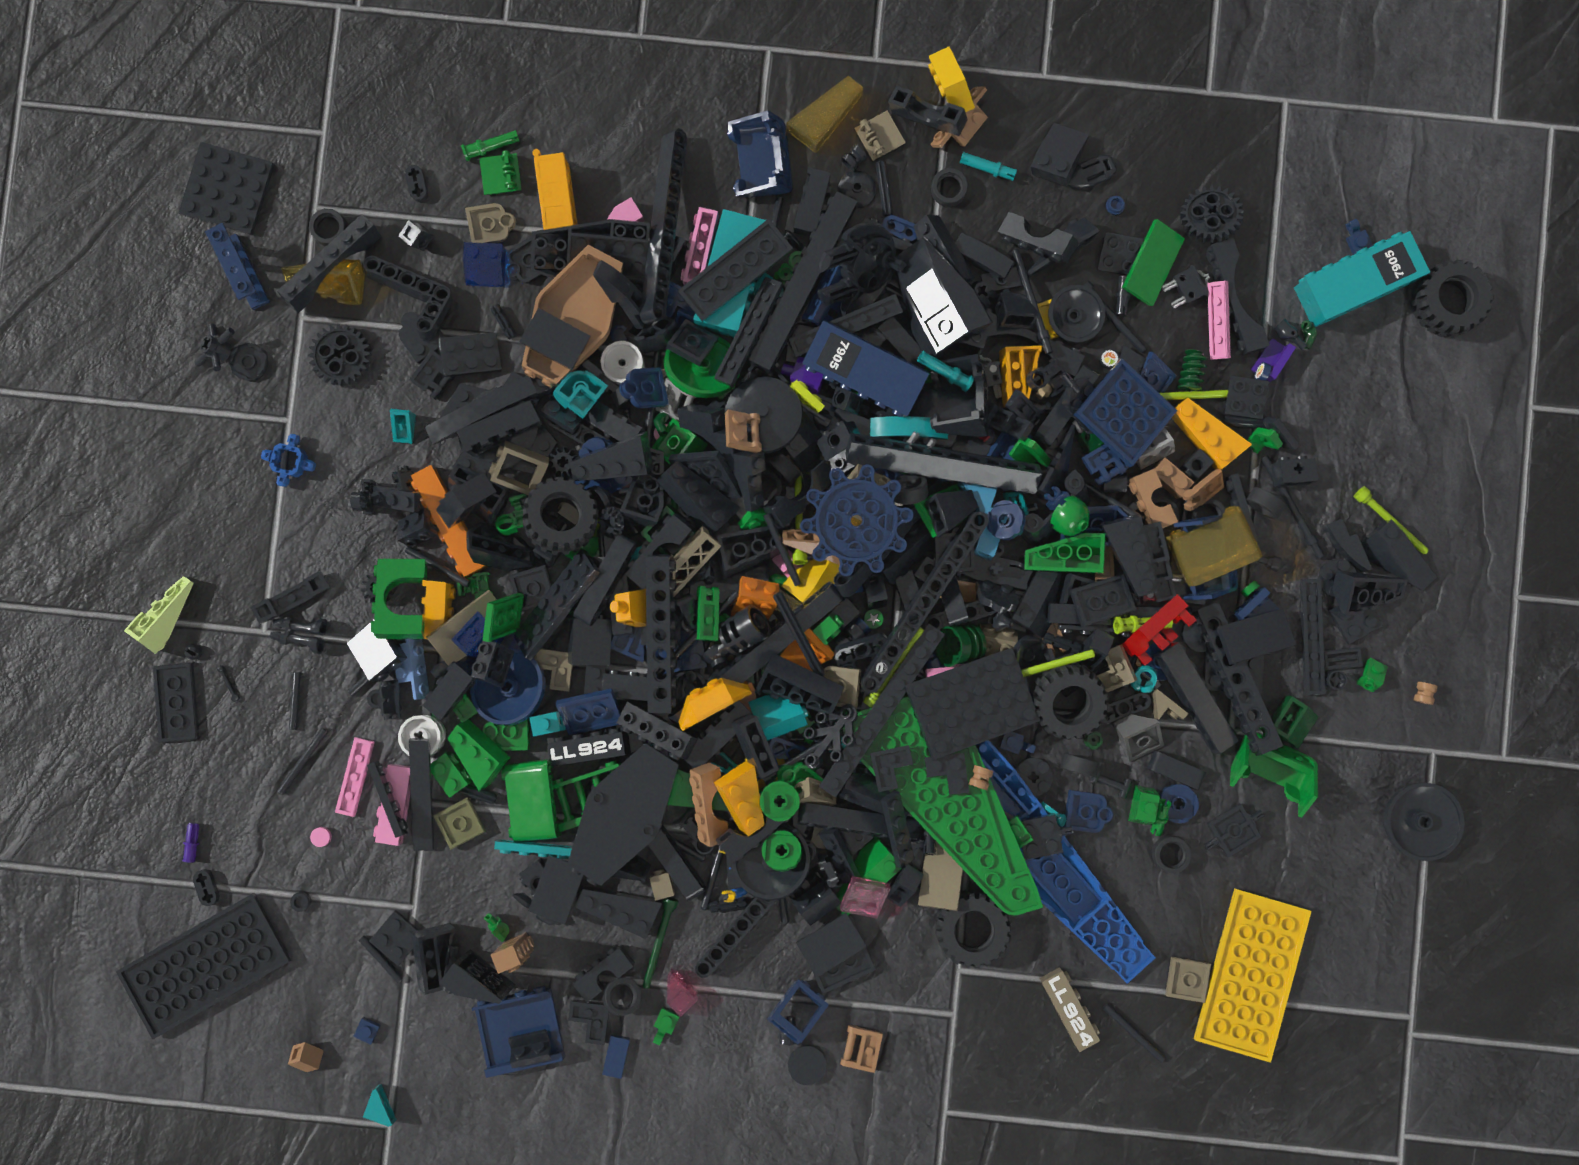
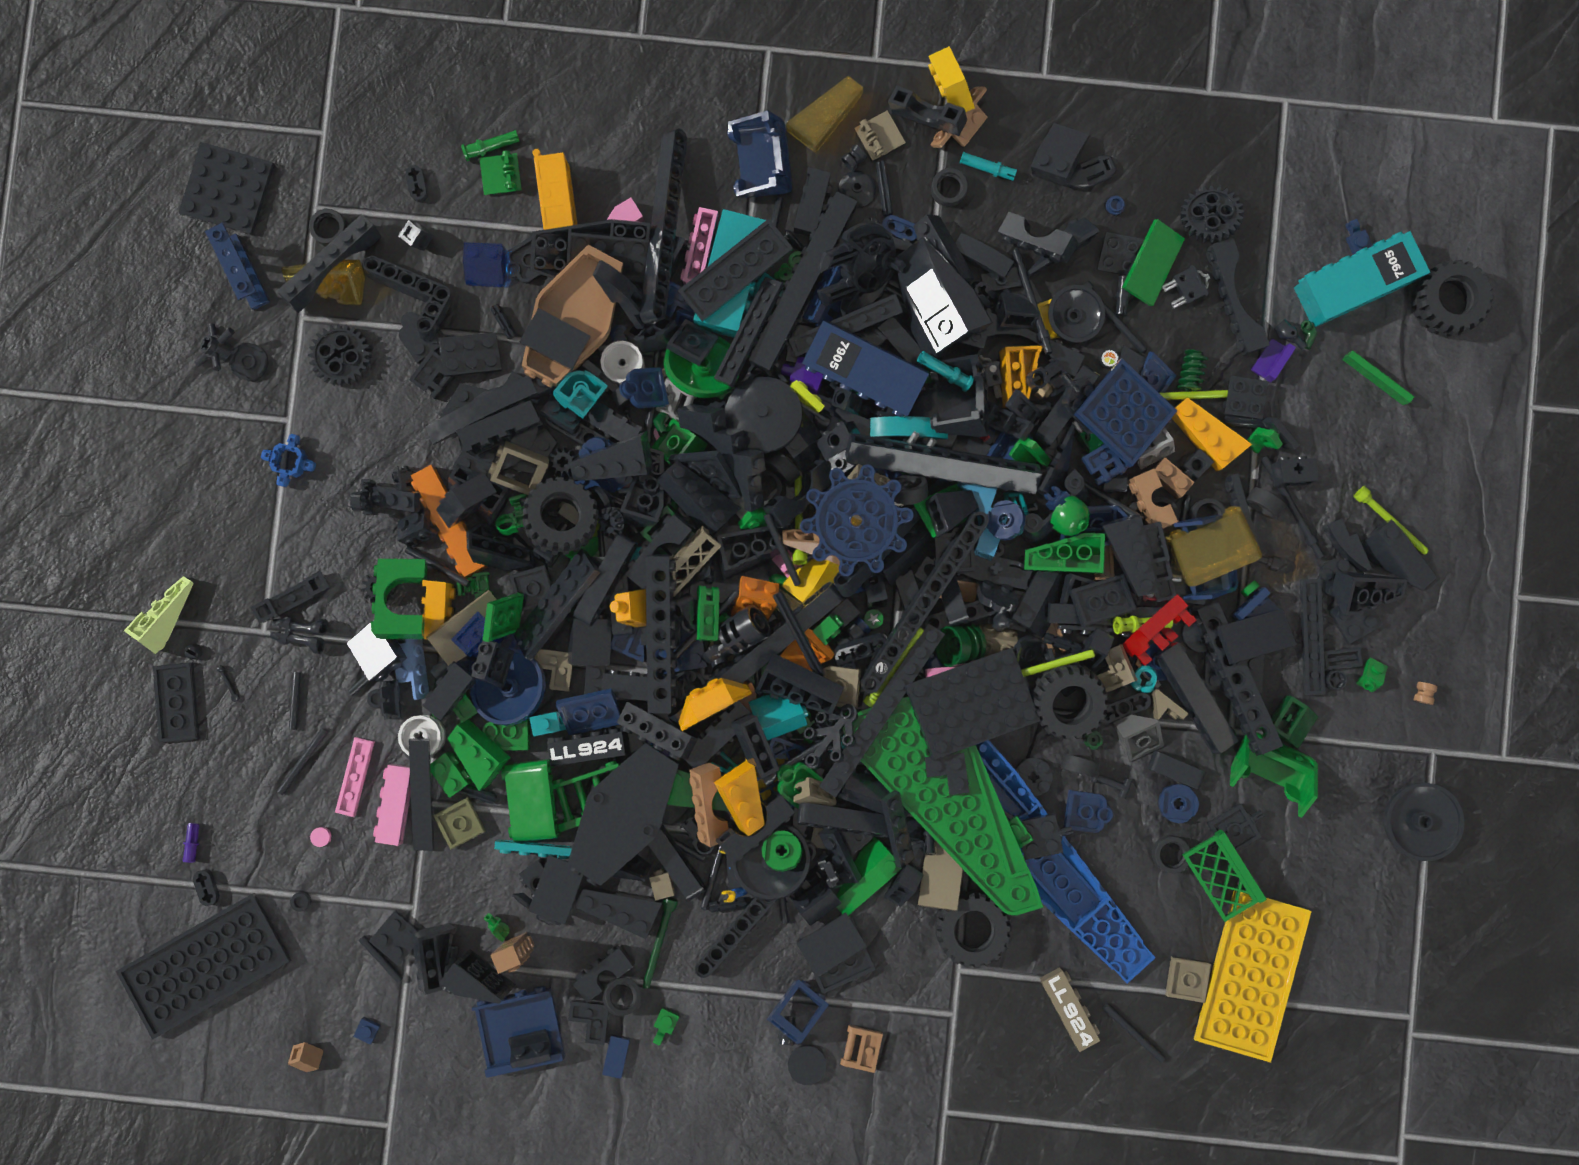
(379, 1108): teal slope -> none
(389, 804): black plate -> none
(402, 425): teal slope -> none
(489, 223): dark tan plate -> none
(679, 994): clear pink slope -> none
(736, 431): medium nougat plate -> none
(788, 808): green plate -> none
(864, 897): clear pink plate -> none
(884, 765): black plate -> none
(984, 774): medium nougat wheel -> none
(1014, 742): dark blue plate -> none
(1060, 818): teal piece -> none
(1144, 805): green torso -> none
(1161, 818): green pin -> none
(1203, 490): medium nougat hinge -> none
(1219, 320): bright pink tile -> none
(1236, 864): none -> green fence
(1263, 371): dark blue tile -> none
(1378, 378): none -> green tile

